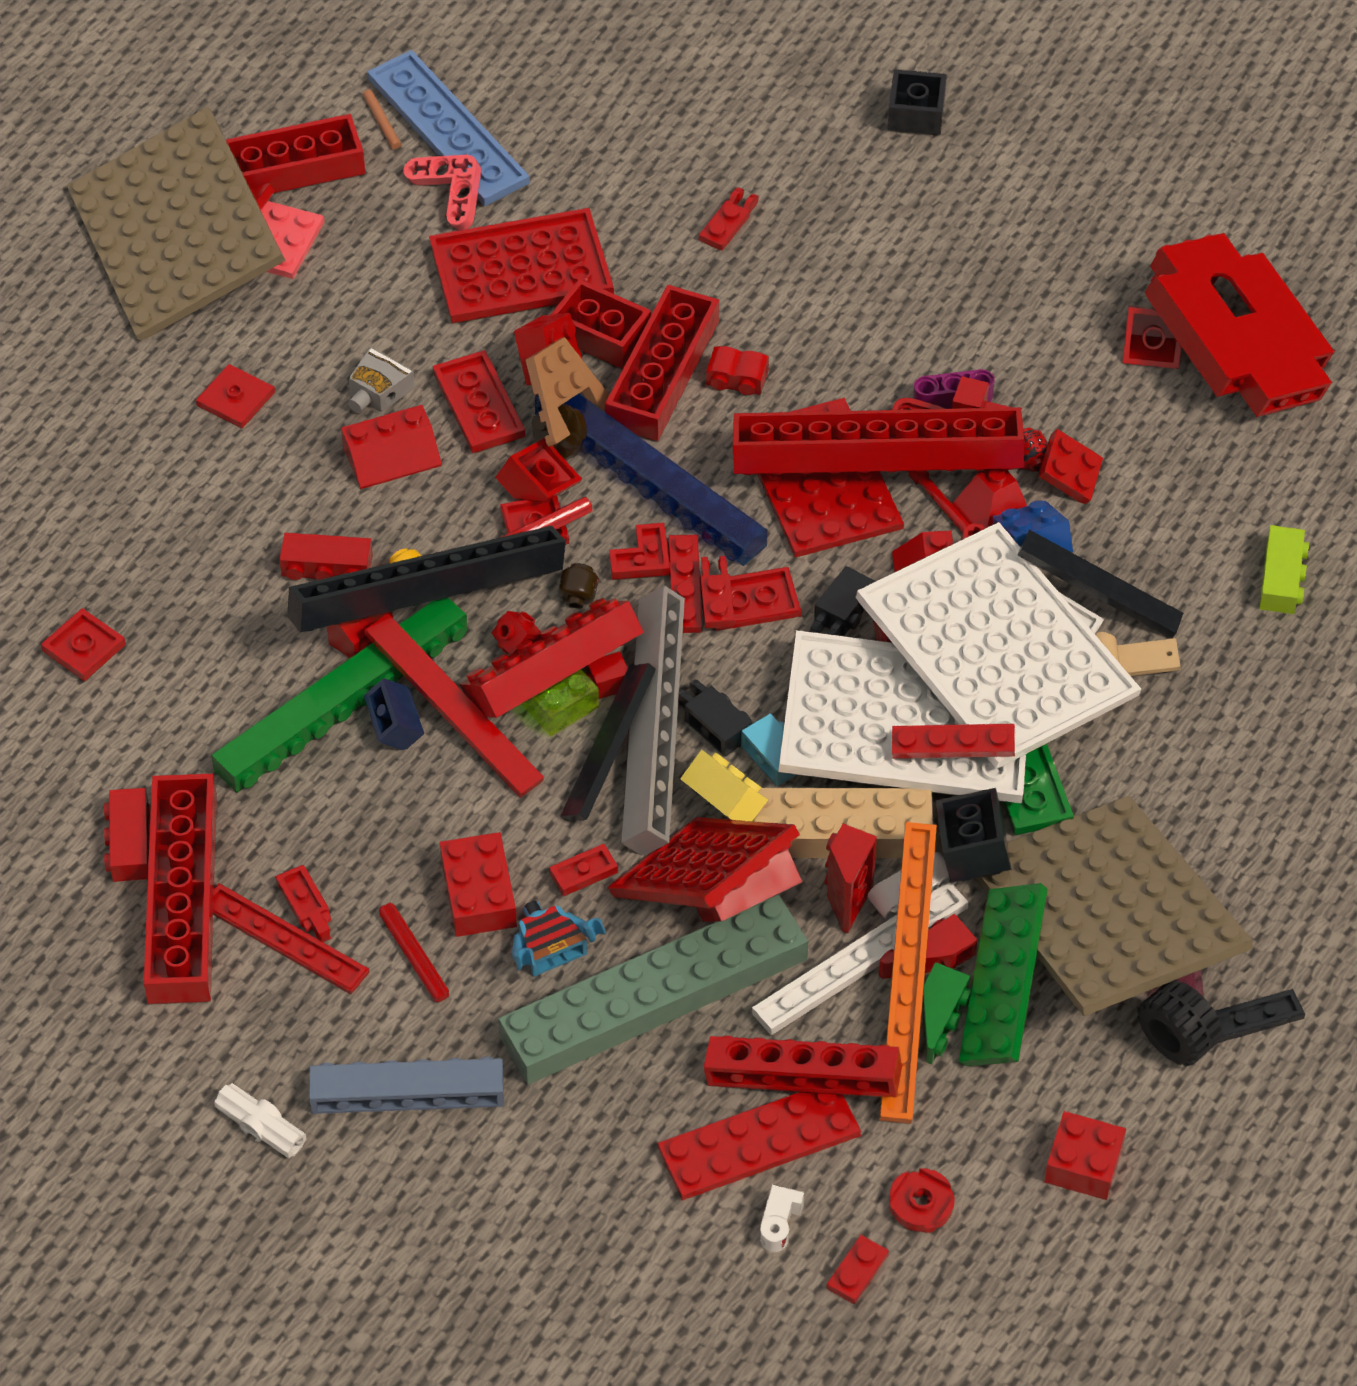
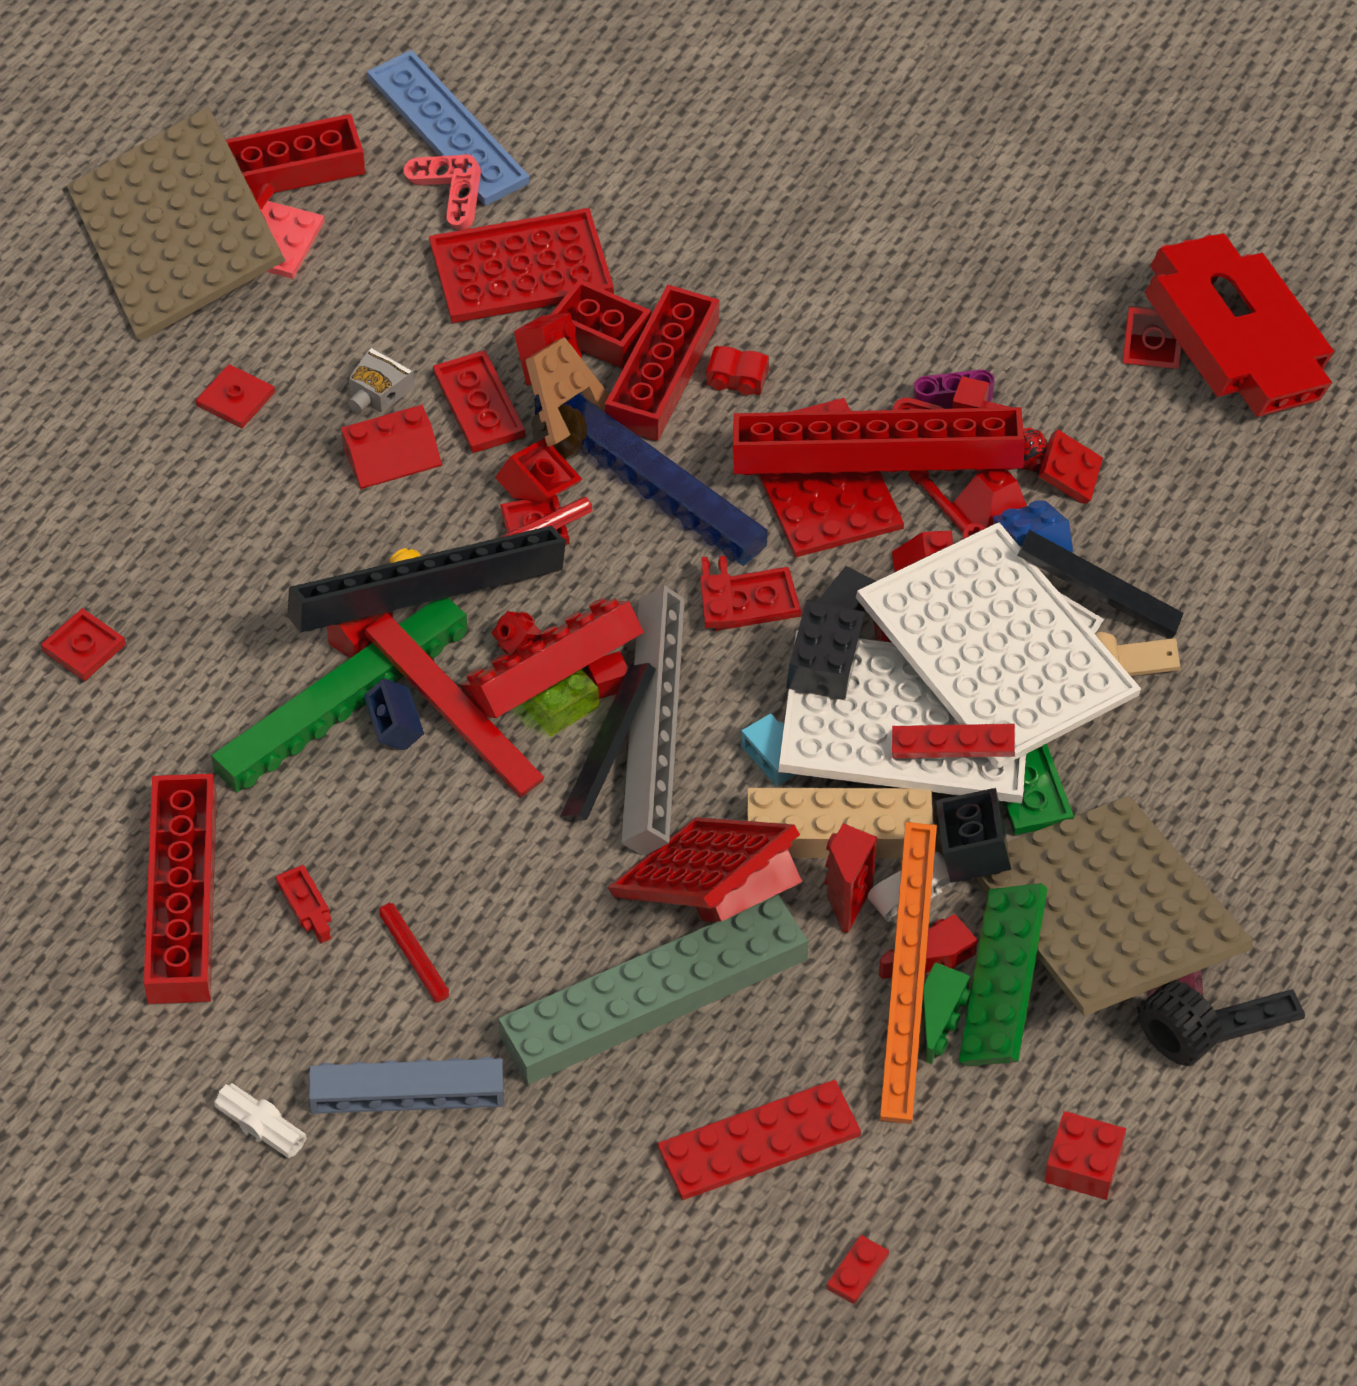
(127, 834): red brick -> none
(288, 940): red tile -> none
(323, 555): red brick -> none
(382, 119): nougat bar -> none
(478, 884): red brick -> none
(551, 937): torso -> none
(578, 585): dark brown head -> none
(583, 870): red plate -> none
(647, 559): red plate -> none
(686, 578): red plate -> none
(714, 717): black hinge -> none
(724, 787): light yellow brick -> none
(728, 220): red hinge -> none
(776, 1218): white leg -> none
(803, 1066): red brick -> none
(825, 650): none -> black brick
(846, 966): white plate -> none
(917, 102): black brick -> none
(921, 1217): red plate -> none
(1284, 570): lime brick -> none

